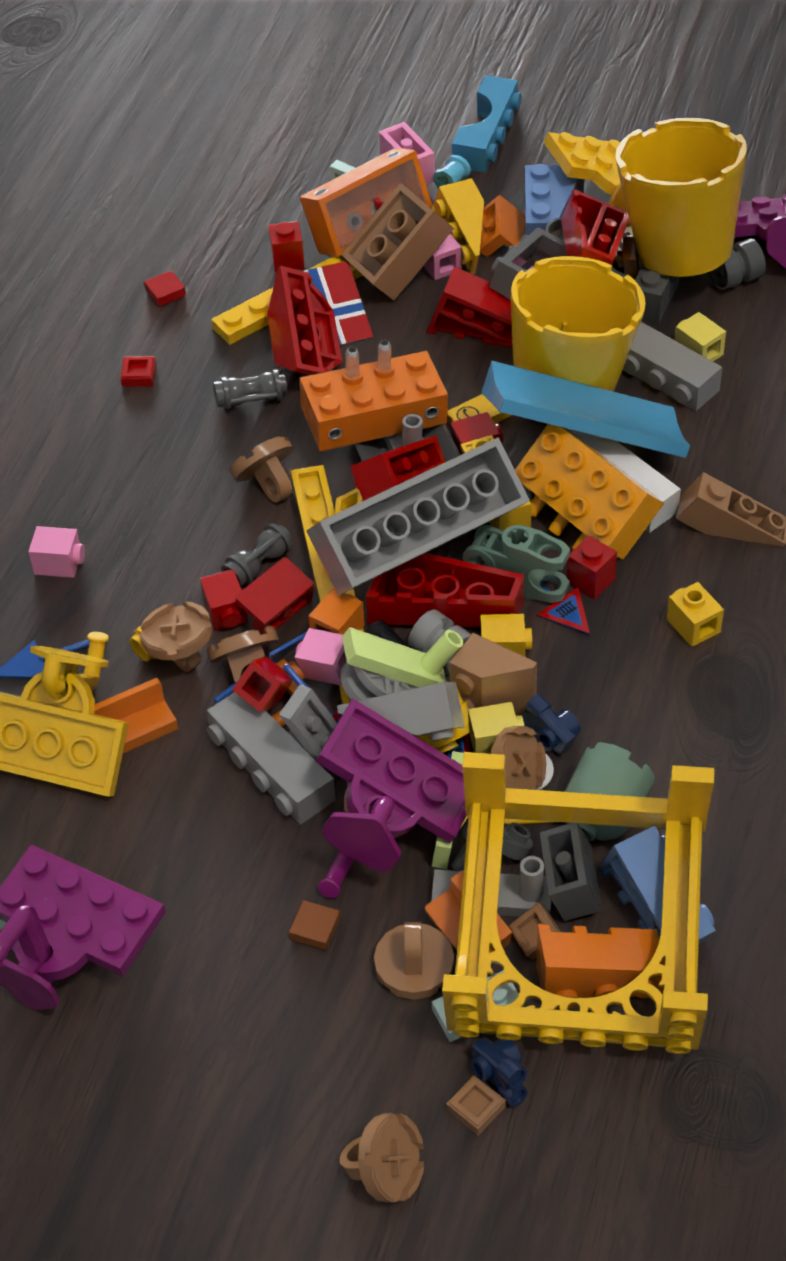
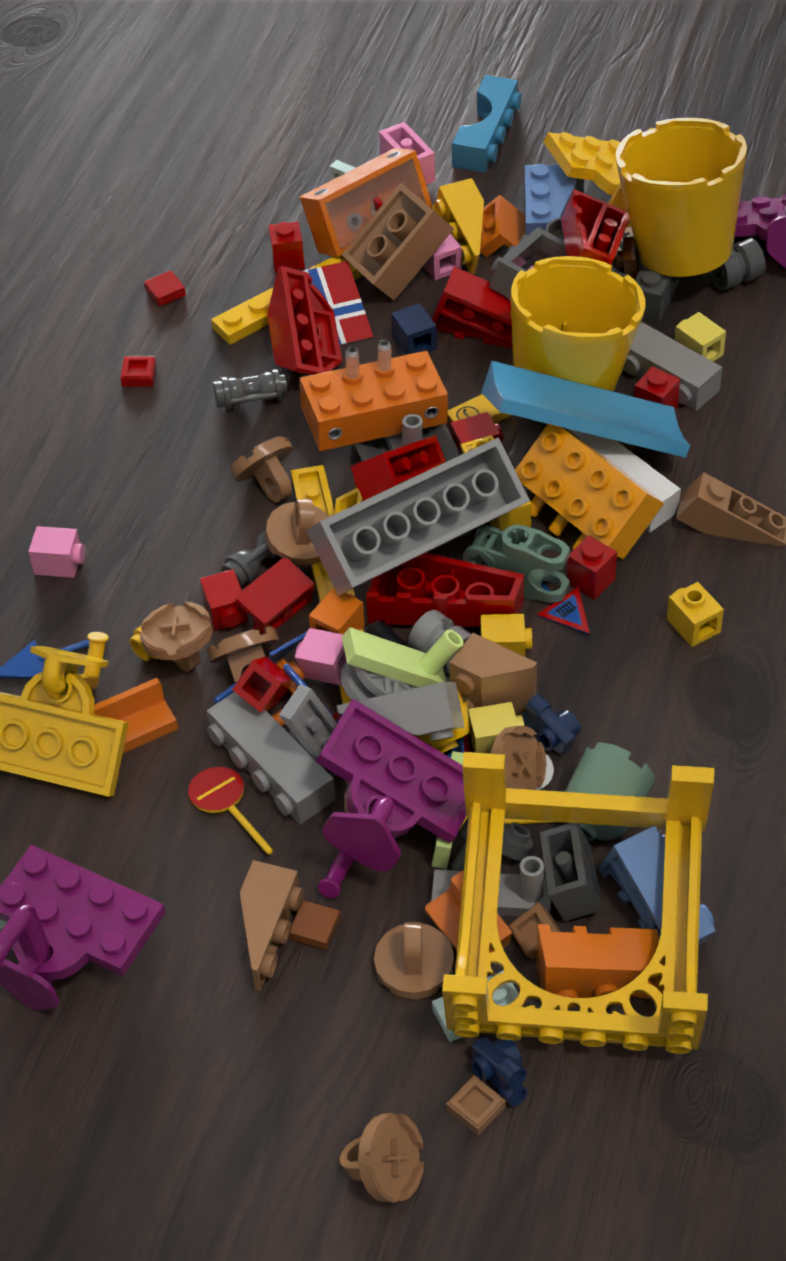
(220, 790): none -> red piece
(267, 904): none -> medium nougat slope
(287, 531): none -> medium nougat tile
(414, 330): none -> dark blue brick
(455, 170): medium azure bush -> none
(658, 387): none -> red brick

